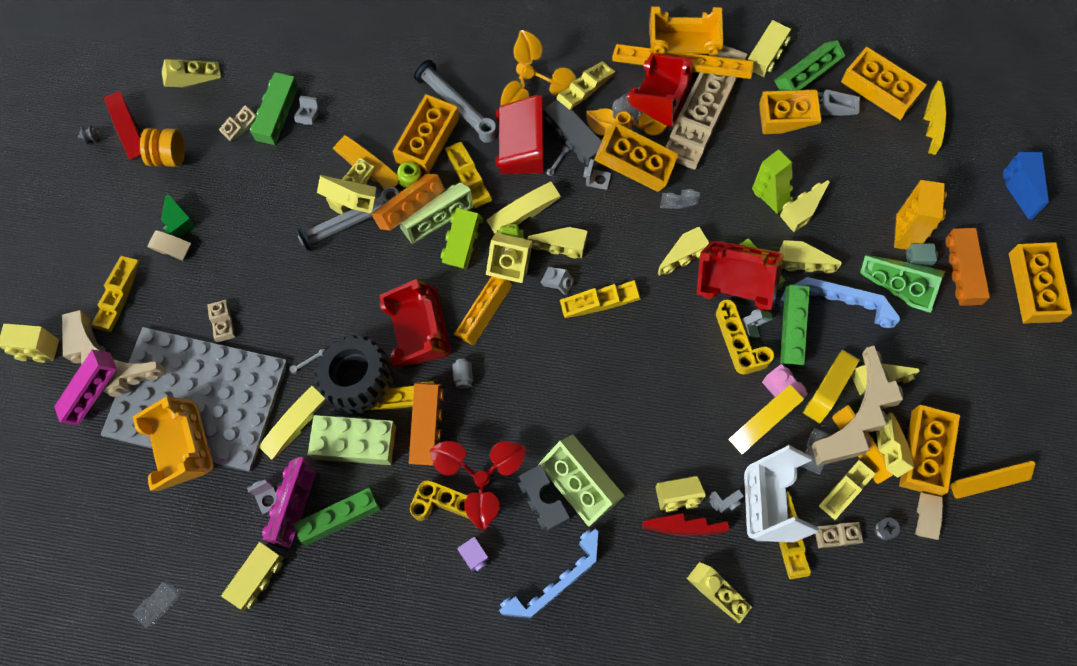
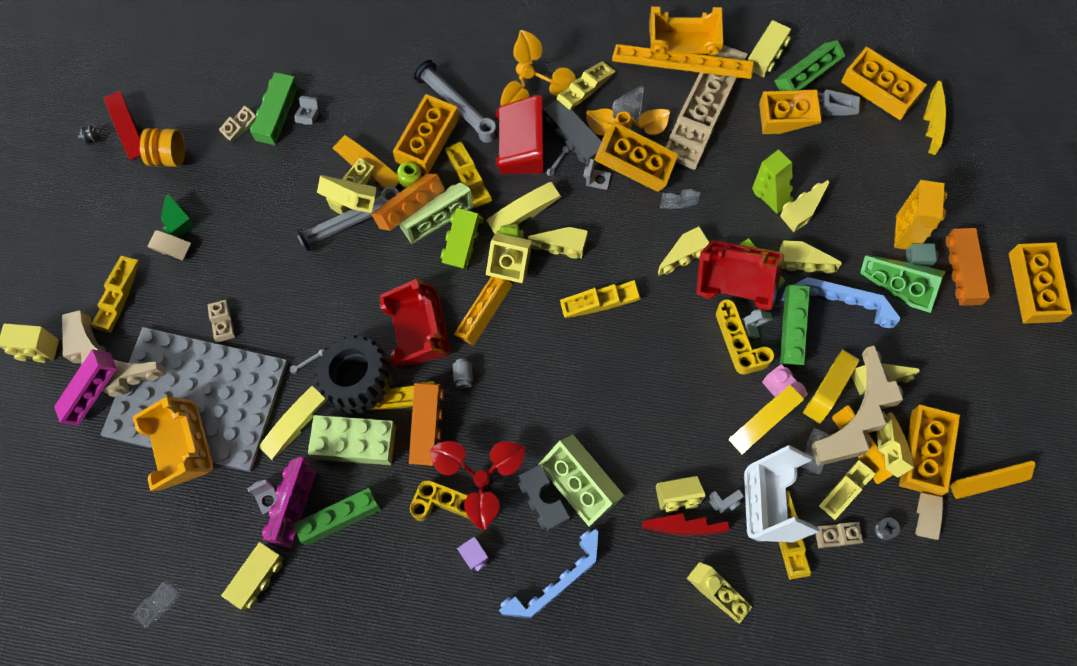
(186, 73): light yellow slope -> none
(558, 279): light grey bracket -> none
(663, 88): red windscreen -> none
(1027, 182): blue slope -> none

